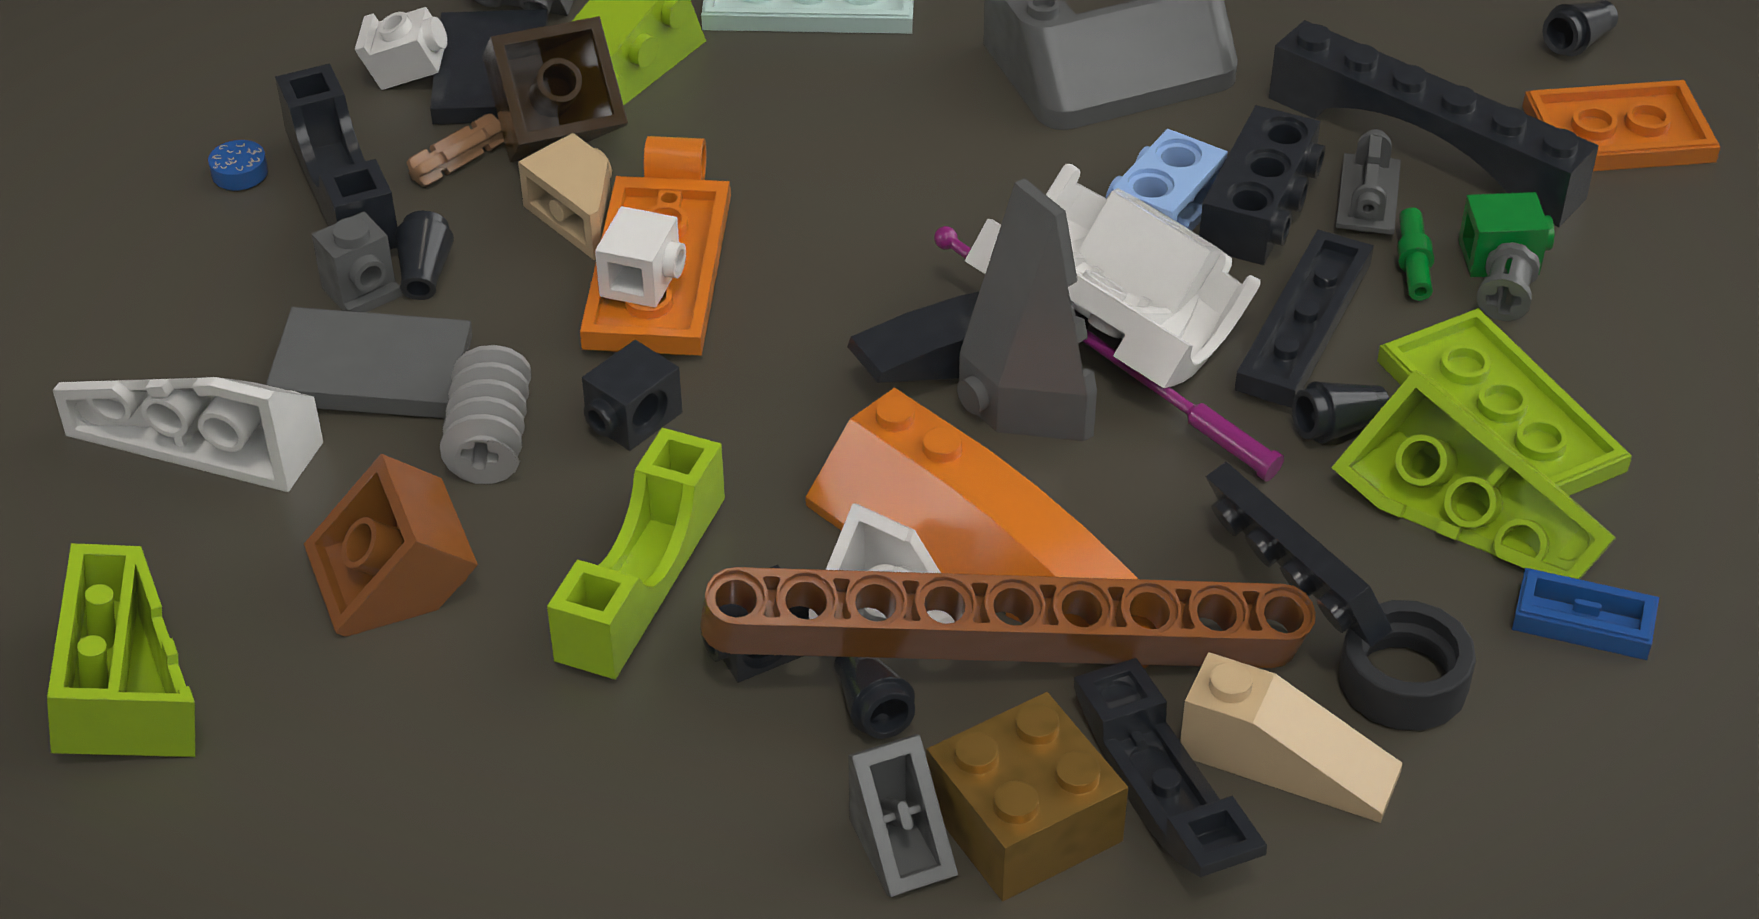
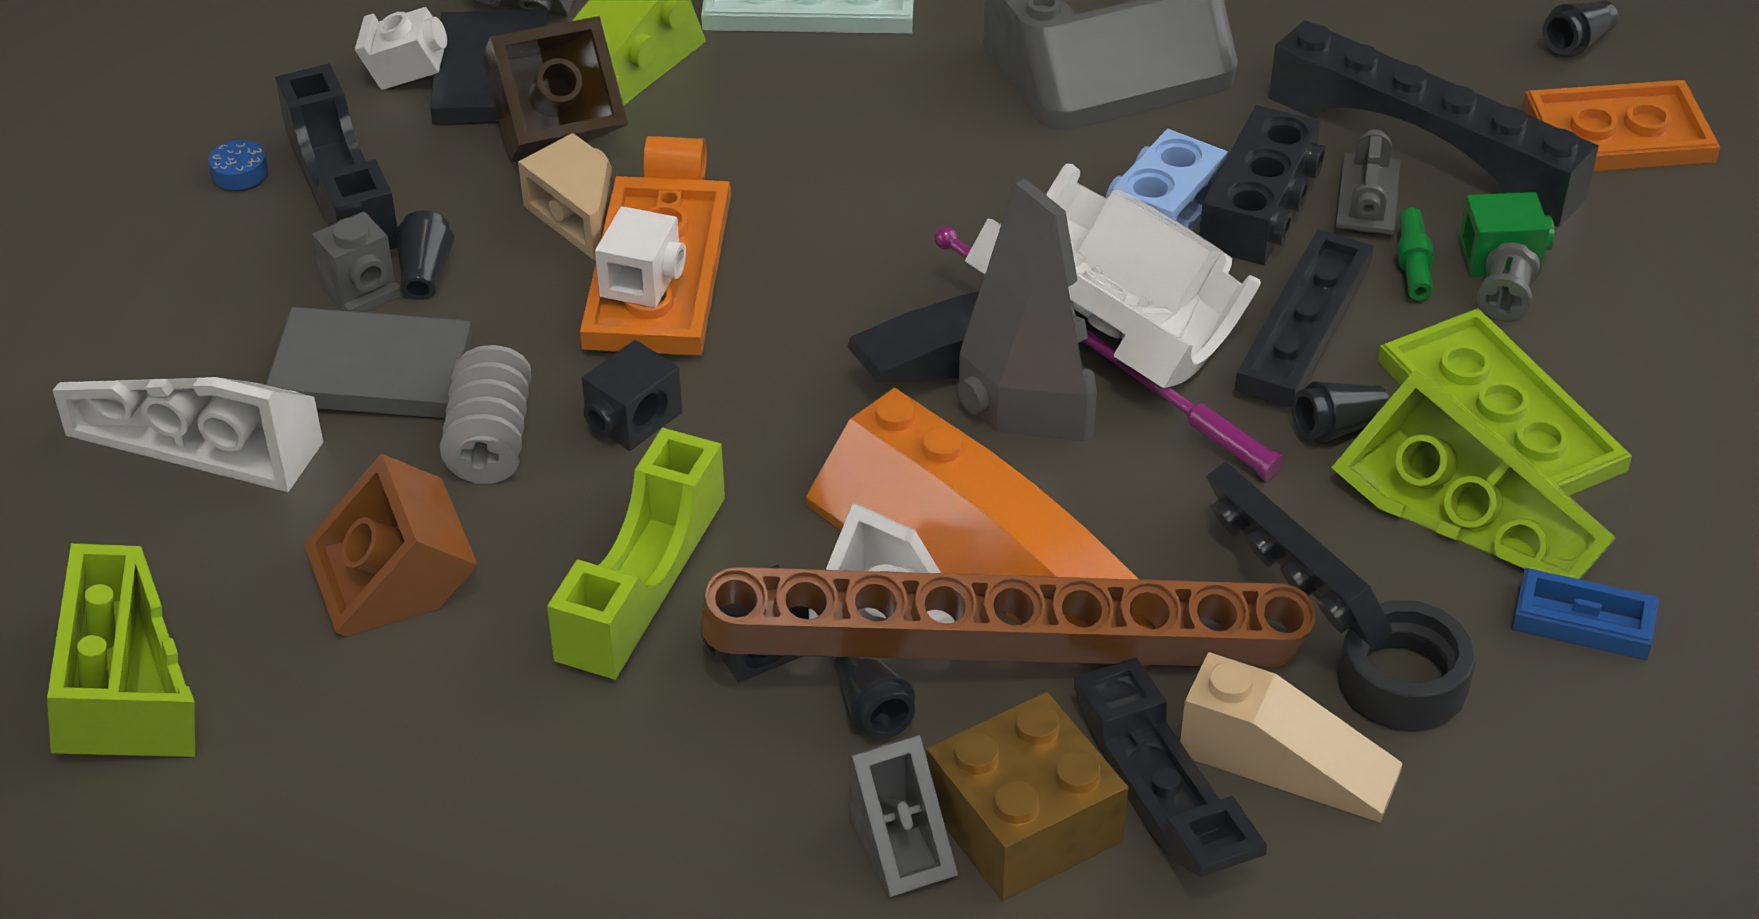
(455, 150): medium nougat axle -> none

